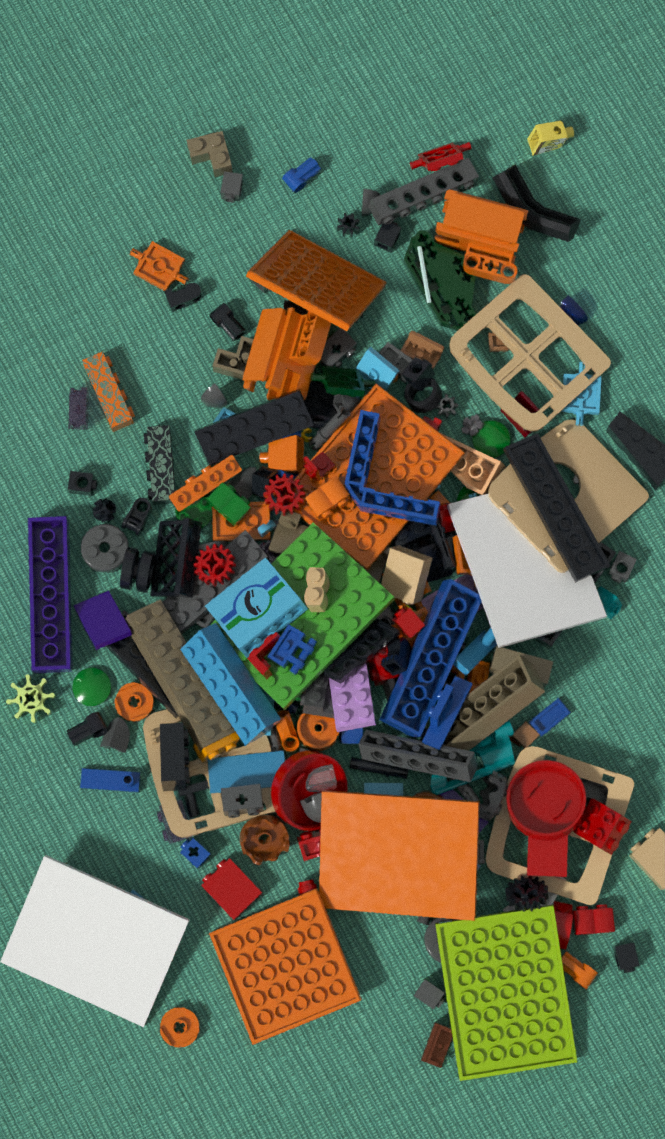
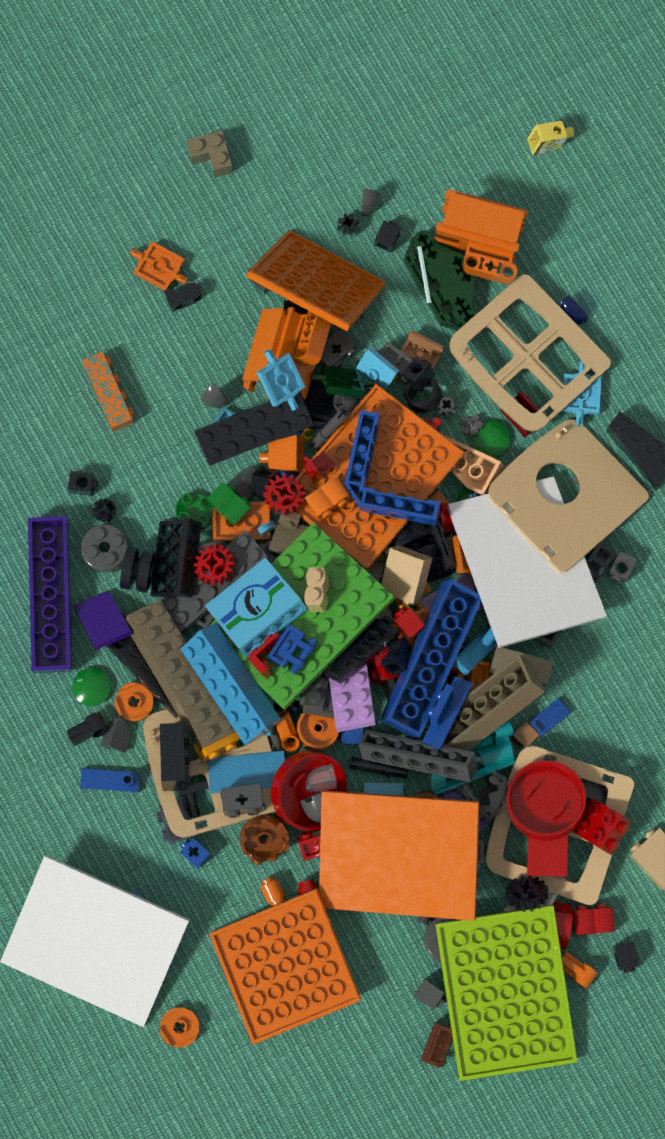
(24, 693): yellowish green gear -> none
(78, 408): hinge -> none
(137, 517): black piece -> none
(161, 464): black brick -> none
(205, 483): orange bracket -> none
(224, 318): black piece -> none
(231, 186): dark grey brick -> none
(231, 888): red brick -> none
(233, 363): dark tan brick -> none
(272, 891): none -> orange brick
(281, 379): none -> medium azure plate
(298, 177): blue piece -> none
(385, 215): dark grey brick -> none
(444, 155): red plate -> none
(496, 344): medium nougat tile -> none
(539, 219): black piece -> none
(556, 507): black plate -> none
(610, 602): teal bracket -> none

